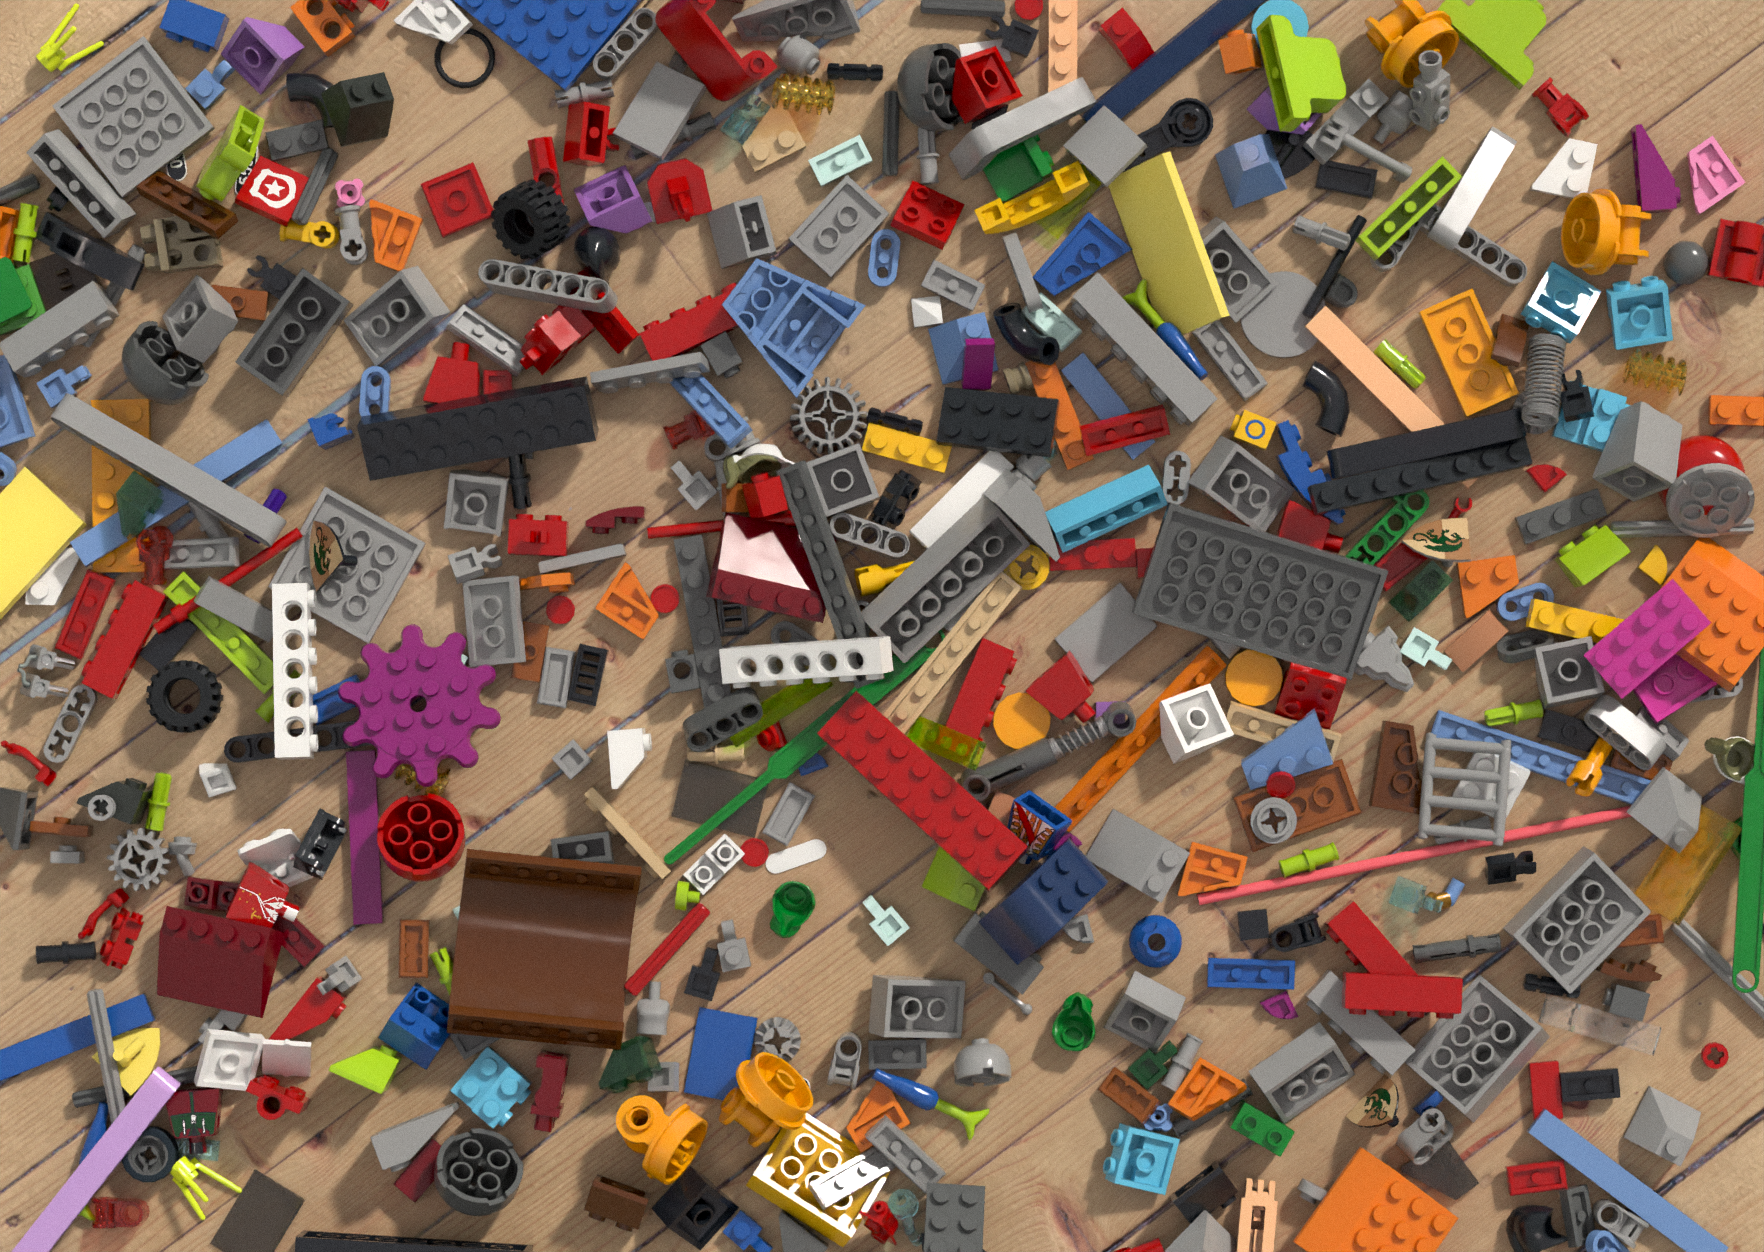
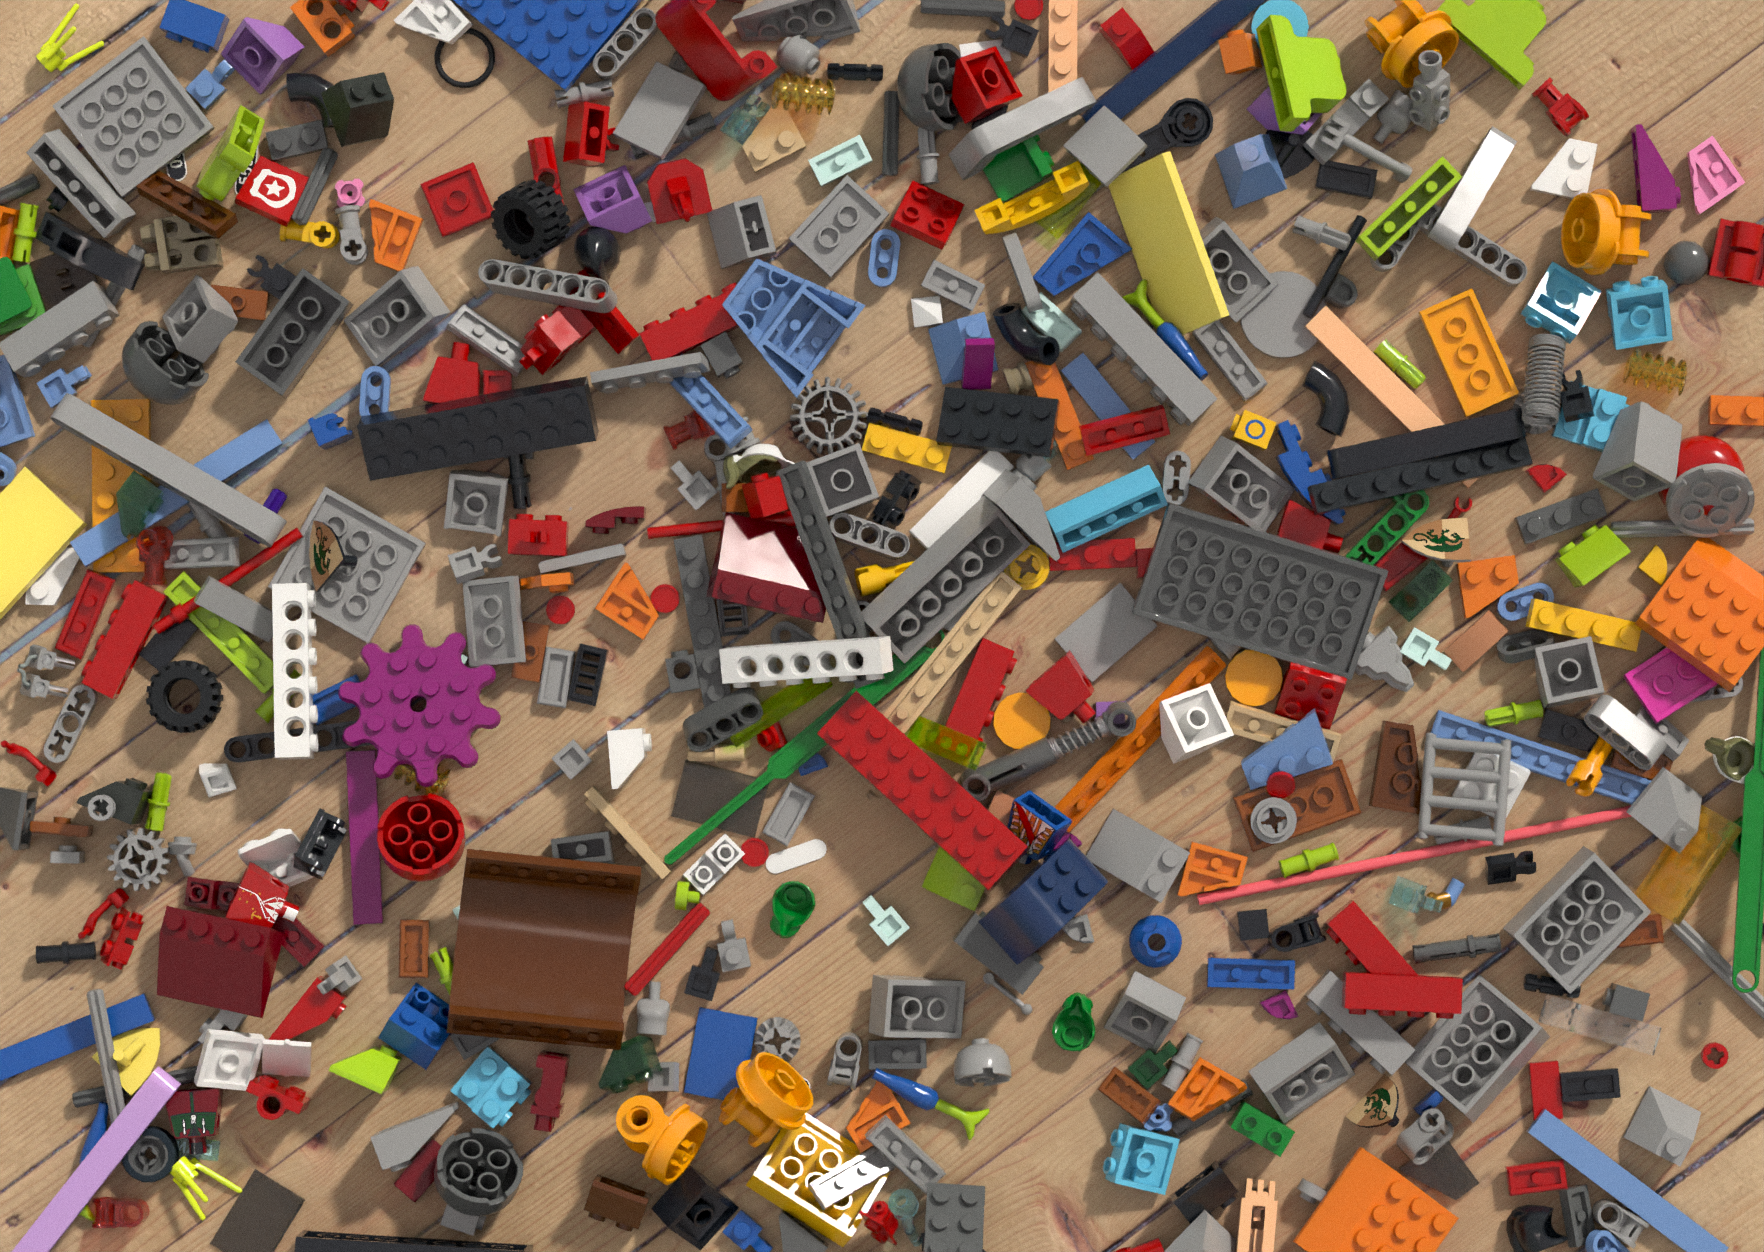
(462, 1222): none -> light grey brick
(1509, 341): reddish brown slope -> none
(1636, 972): reddish brown slope -> none
(1647, 638): dark pink plate -> none

